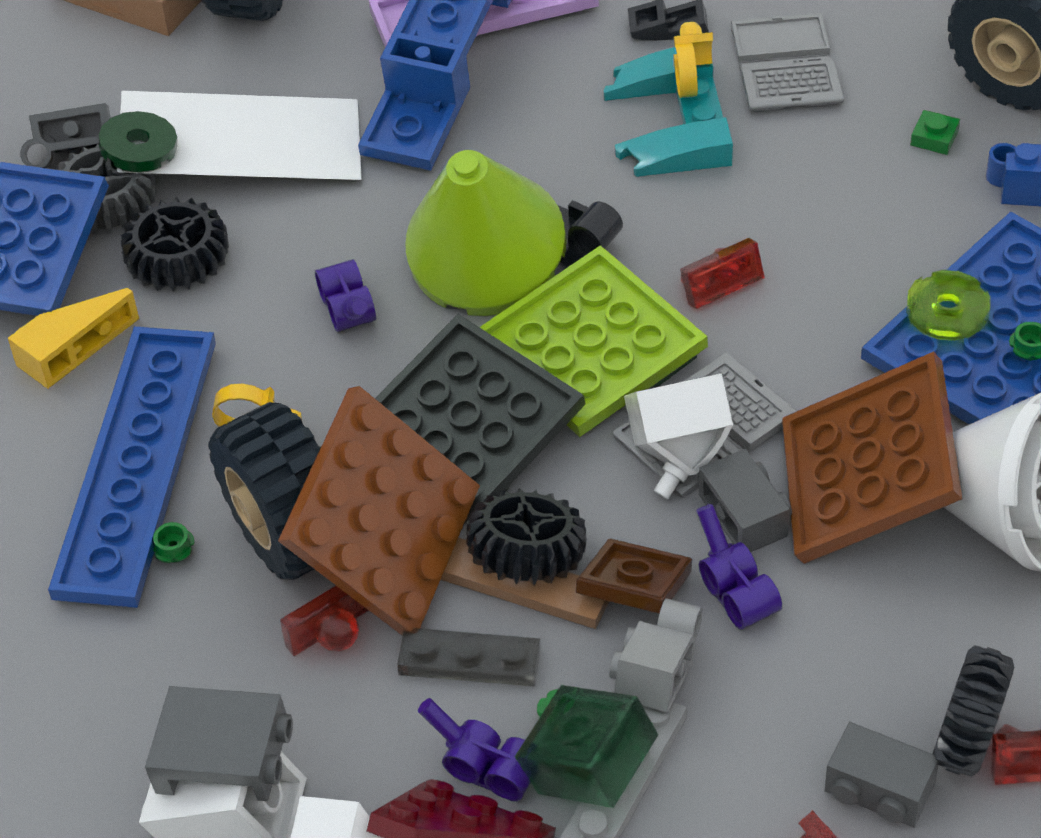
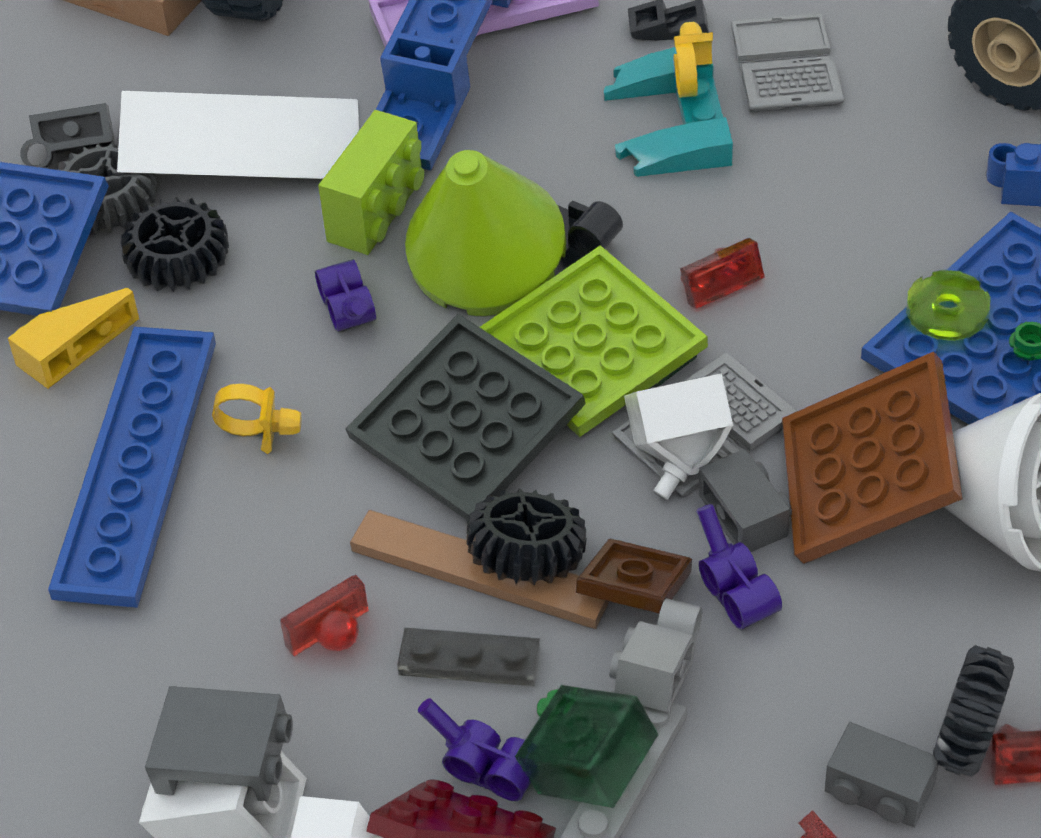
(122, 129): dark green tile -> none
(169, 535): green plate -> none
(261, 472): black wheel -> none
(371, 182): none -> lime brick
(380, 512): dark orange plate -> none
(935, 132): green plate -> none

